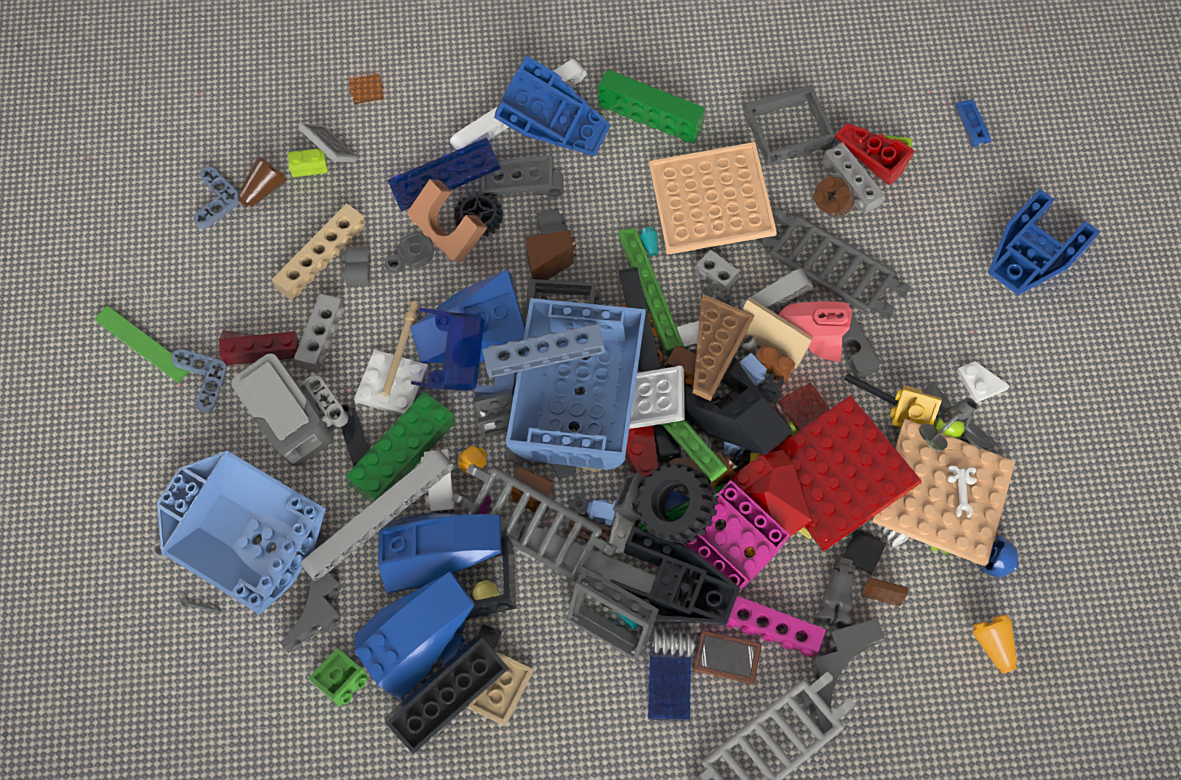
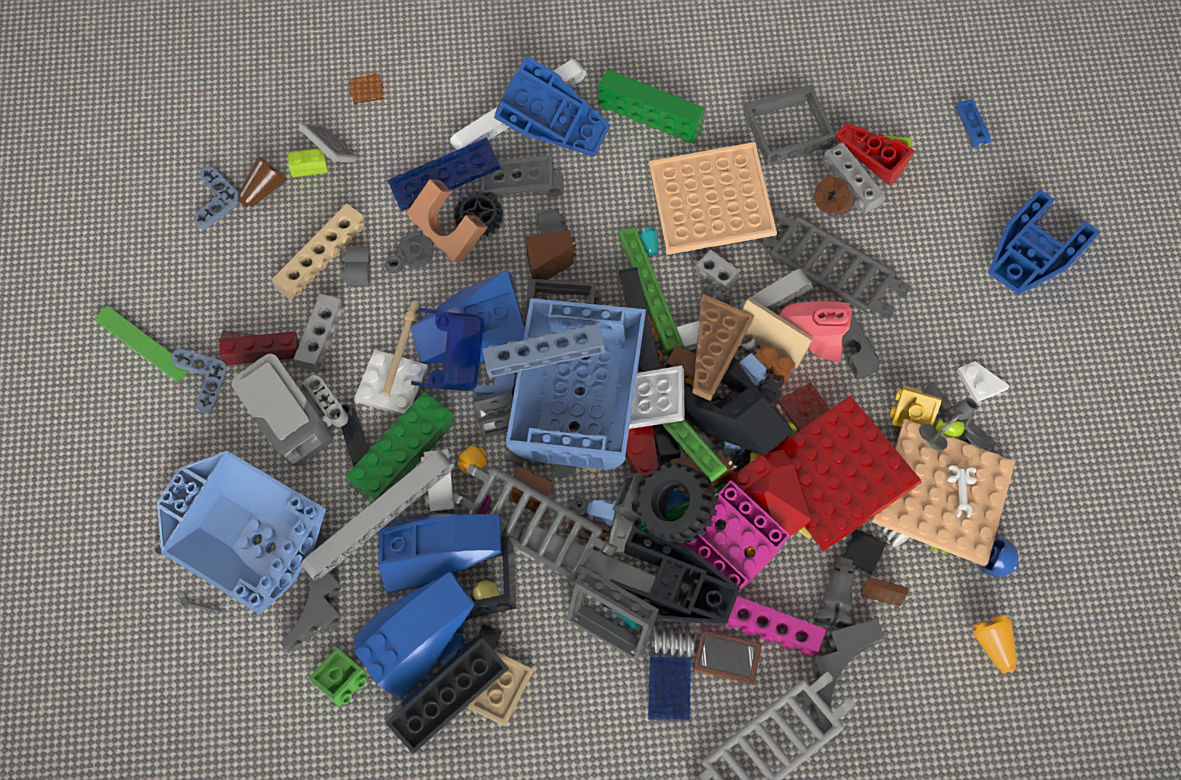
(871, 389): black bar -> none

